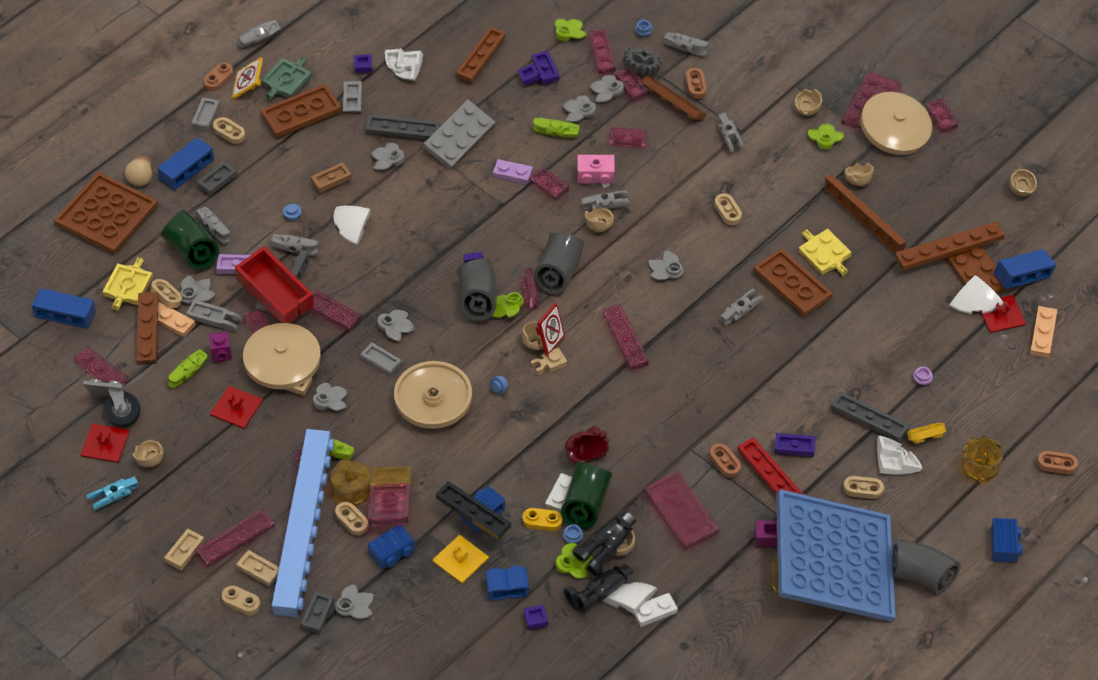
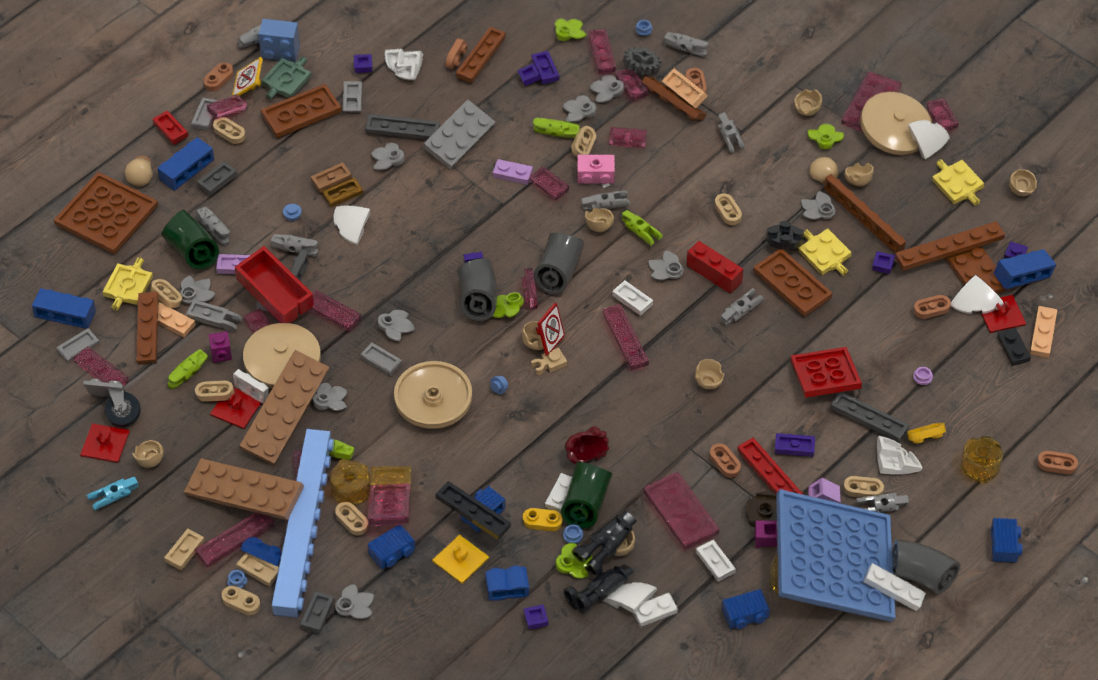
(76, 344): none -> light grey tile
(170, 127): none -> red plate
(214, 390): none -> tan plate
(226, 106): none -> clear pink plate
(237, 575): none -> medium blue plate
(244, 489): none -> medium nougat plate
(250, 386): none -> white plate
(261, 550): none -> blue plate
(279, 40): none -> medium blue brick
(284, 407): none -> medium nougat plate
(343, 193): none -> pearl gold tile
(455, 54): none -> nougat plate
(583, 141): none -> tan plate
(632, 298): none -> white plate
(640, 227): none -> lime hinge
(684, 88): none -> light nougat plate
(709, 374): none -> tan hair
(714, 267): none -> red brick
(715, 560): none -> white plate
(745, 609): none -> blue brick
(759, 502): none -> dark brown plate
(785, 235): none -> black plate
(818, 208): none -> light grey plate
(822, 168): none -> tan hair
(825, 372): none -> red plate
(825, 490): none -> lavender brick
(883, 262): none -> dark purple plate
(891, 502): none -> light grey hinge
(894, 587): none -> white plate
(928, 137): none -> white brick
(930, 307): none -> nougat plate
(958, 182): none -> light yellow plate
(1013, 346): none -> black plate
(1015, 249): none -> dark purple plate

